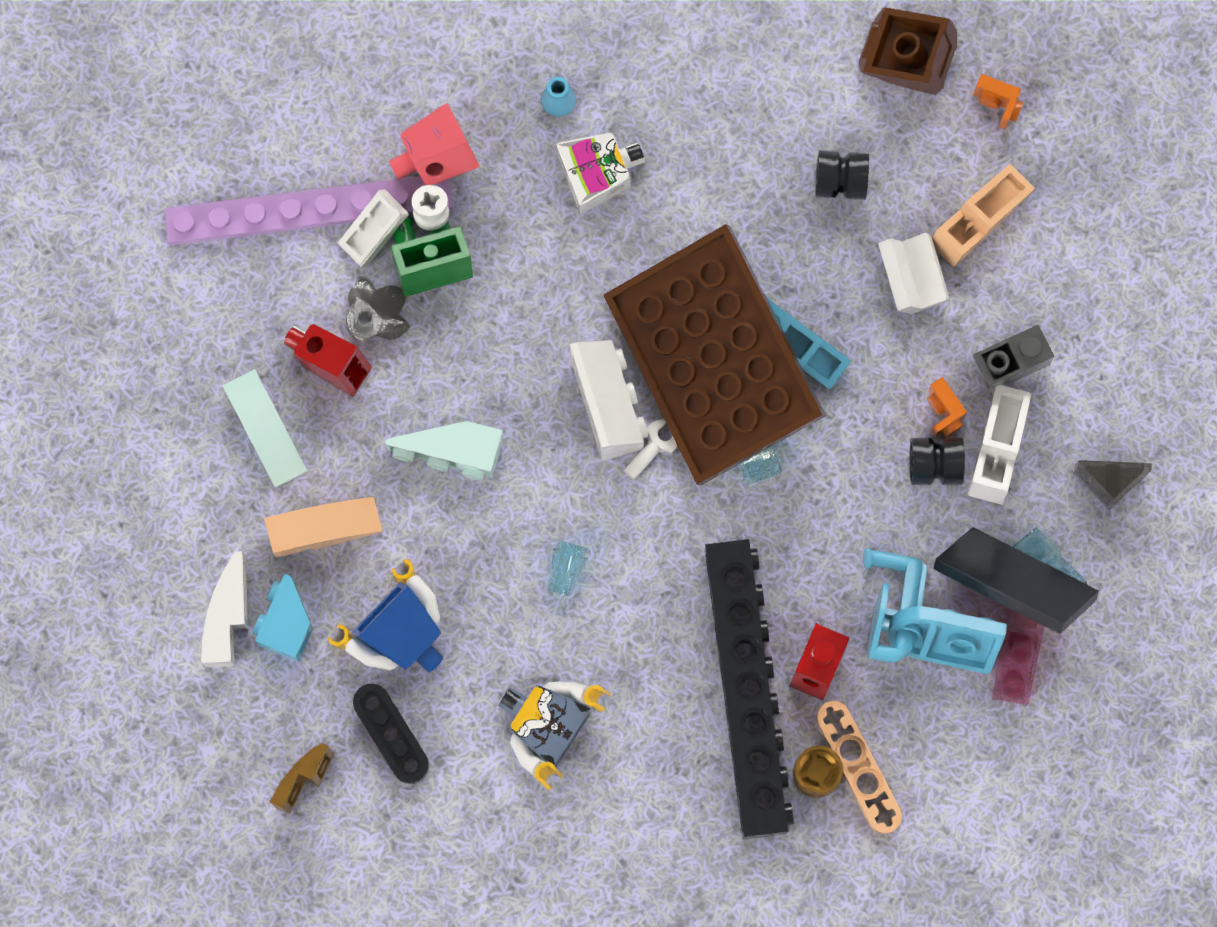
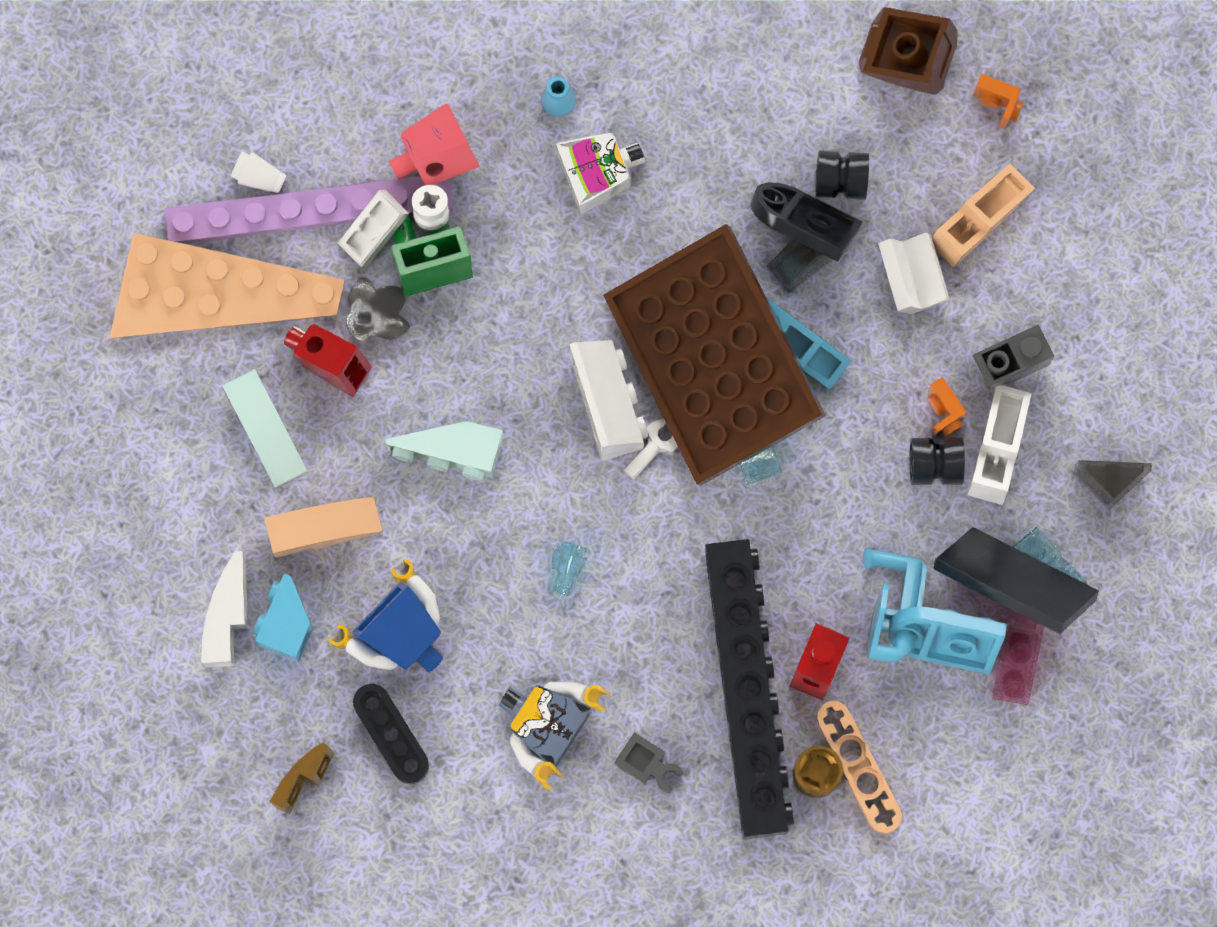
(197, 288): none -> light nougat wing
(257, 173): none -> white cone
(643, 760): none -> dark grey plate
(796, 265): none -> clear smoke slope
(804, 218): none -> black tile

